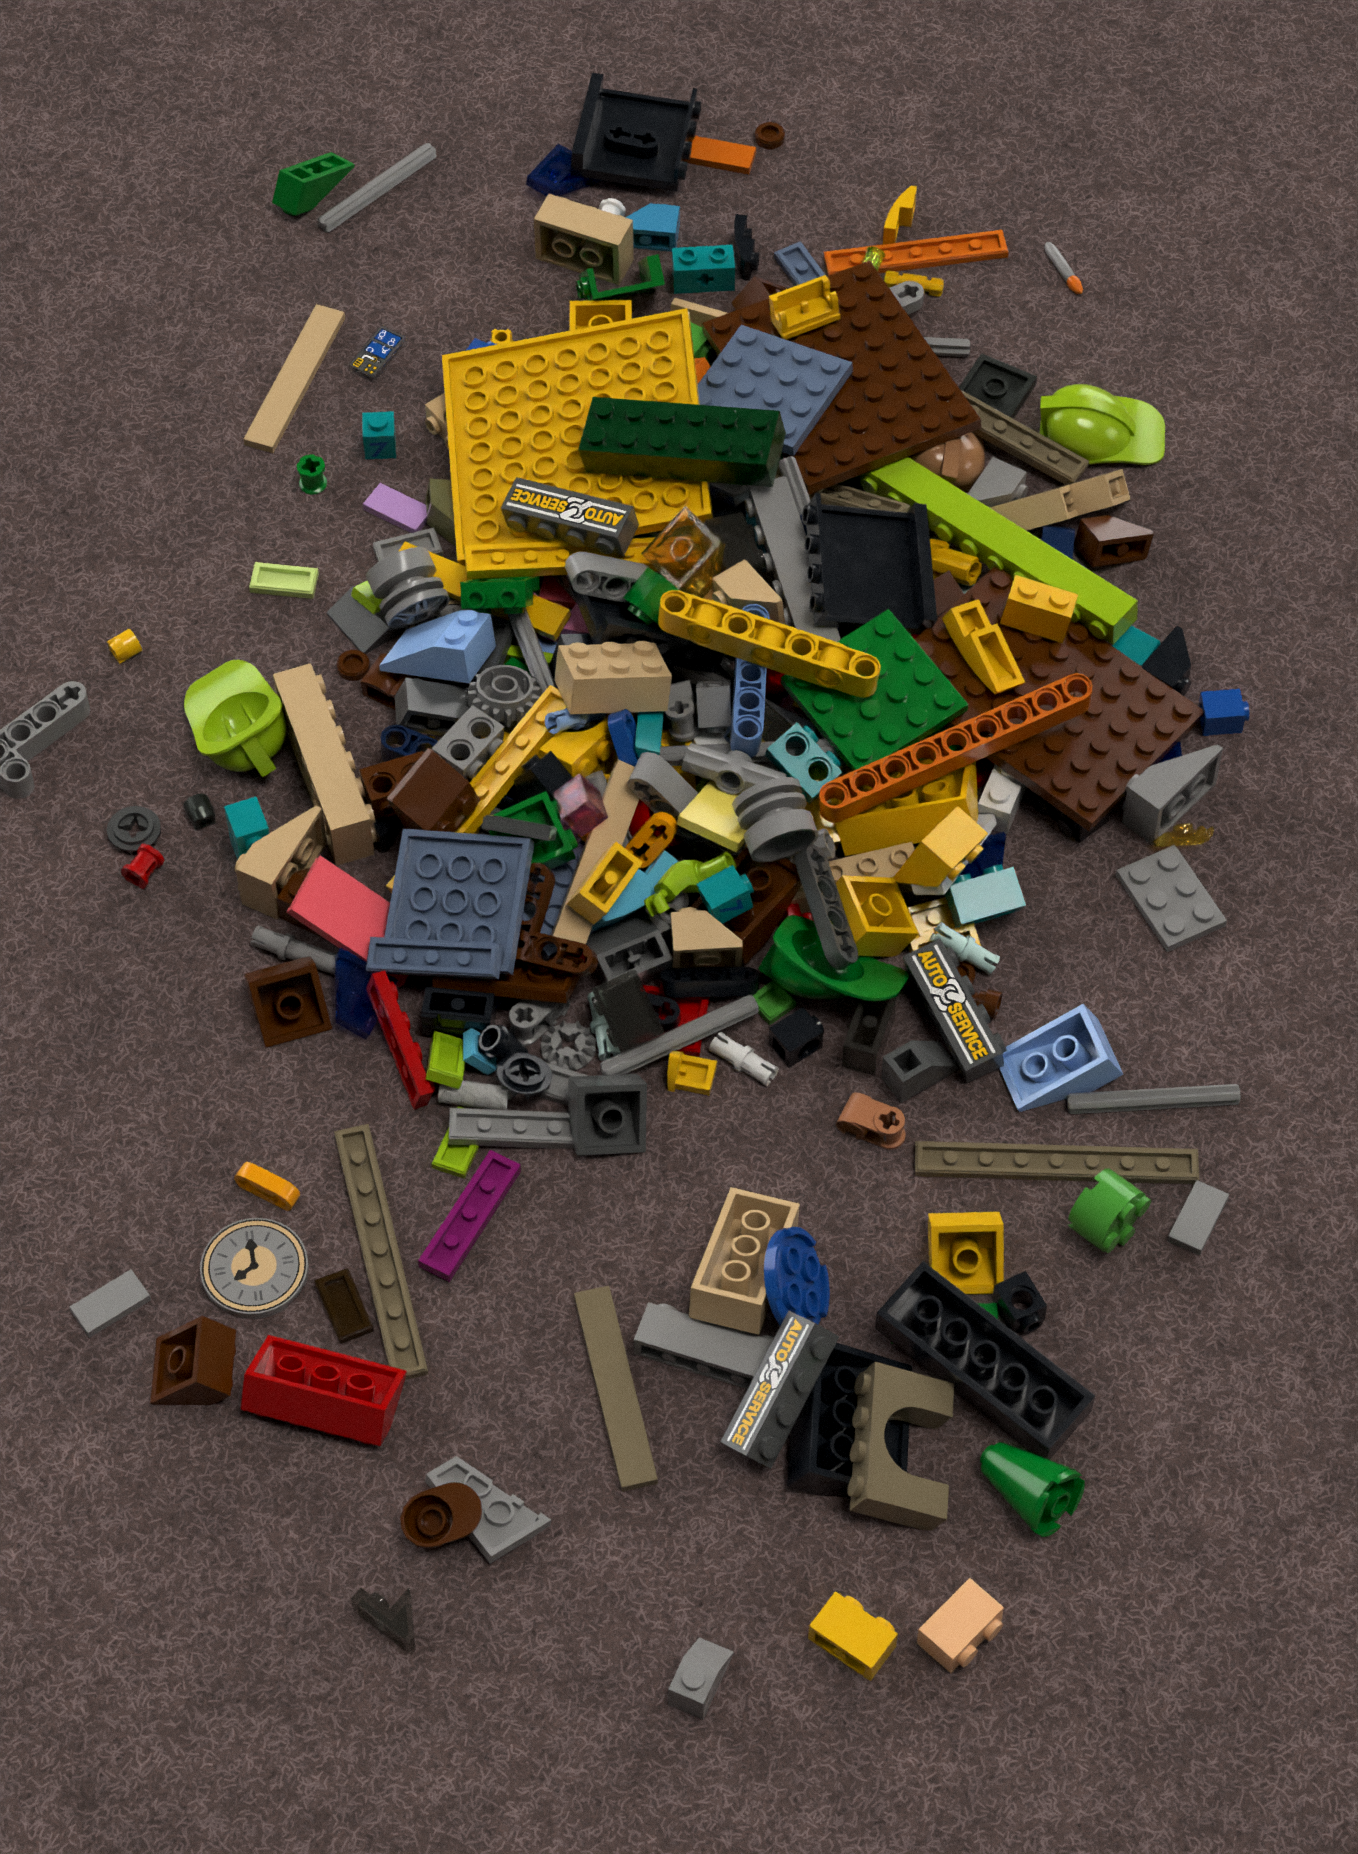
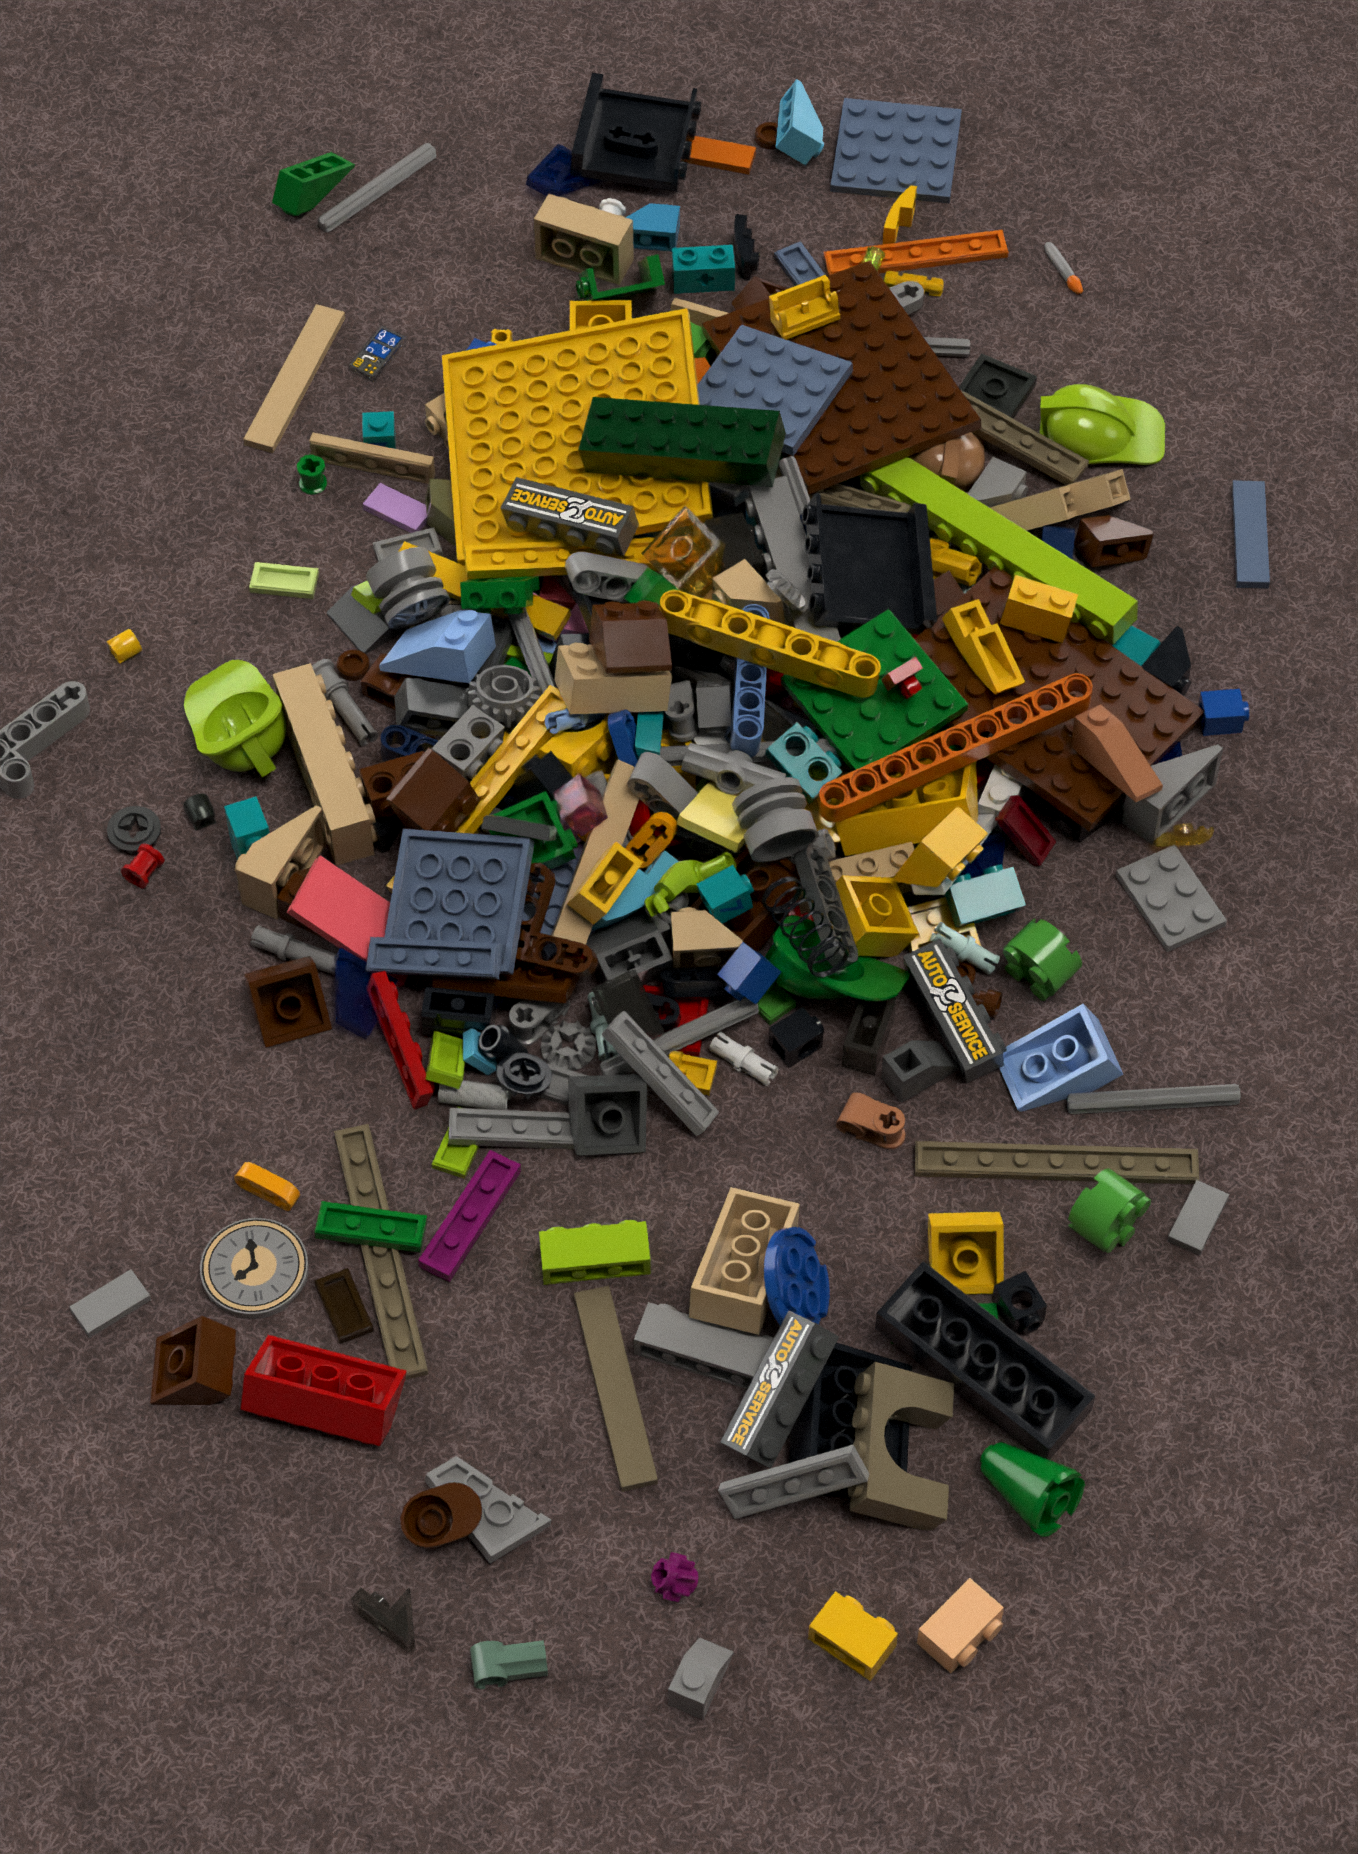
(337, 692): none -> light grey pin
(371, 1226): none -> green tile
(373, 458): none -> tan tile
(500, 1663): none -> sand green piece
(595, 1252): none -> lime brick
(630, 637): none -> reddish brown slope
(660, 1073): none -> light grey tile
(674, 1577): none -> magenta gear
(748, 974): none -> blue brick
(786, 591): none -> light grey gear
(793, 1482): none -> light grey tile
(798, 125): none -> medium azure slope
(815, 953): none -> black piece
(896, 147): none -> sand blue plate
(904, 678): none -> red tile
(1025, 830): none -> dark red tile
(1041, 958): none -> bright green brick
(1113, 752): none -> nougat slope
(1250, 534): none -> sand blue tile

